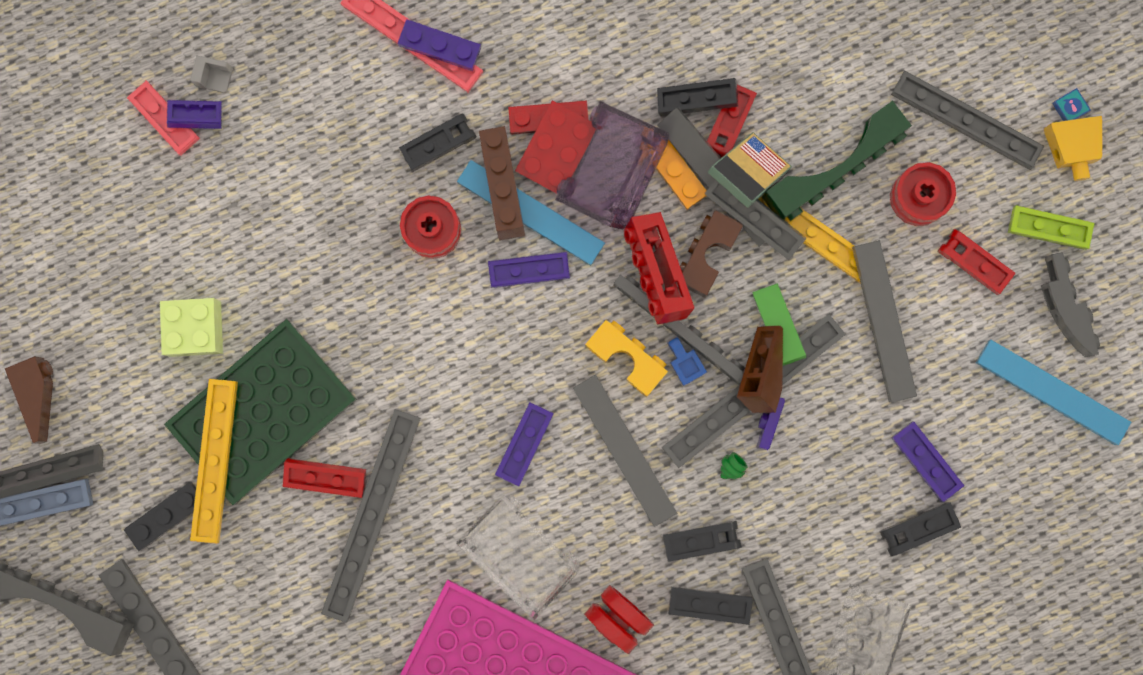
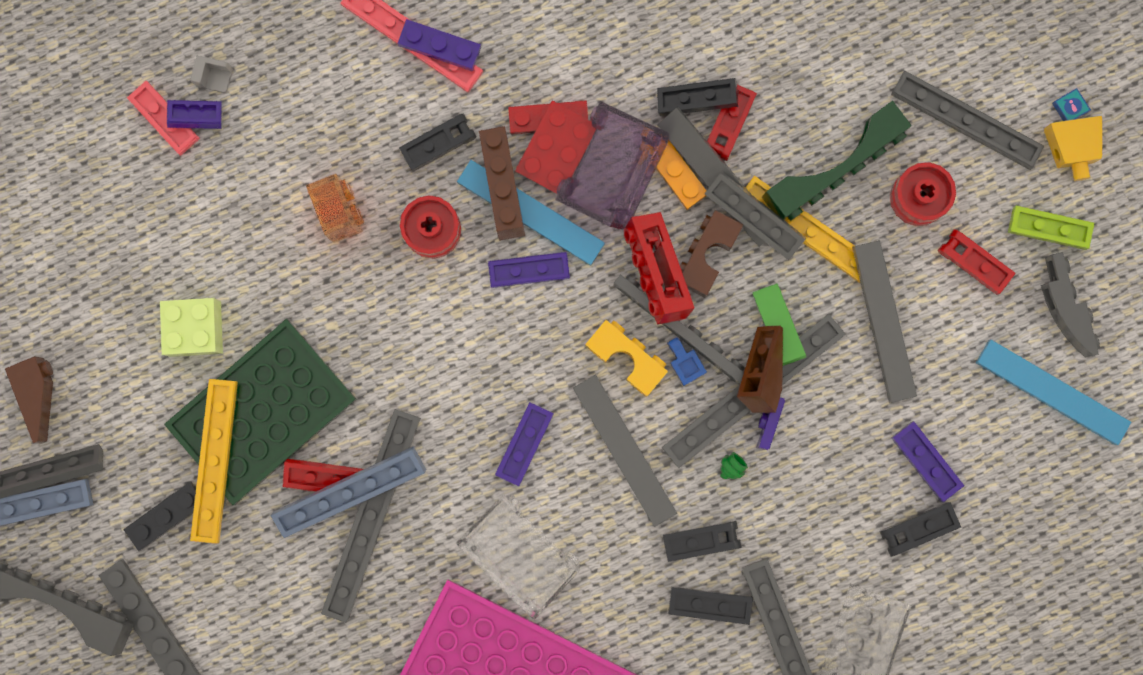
(334, 207): none -> clear orange brick
(348, 492): none -> sand blue plate
(616, 622): red wheel -> none
(749, 169): tile -> none

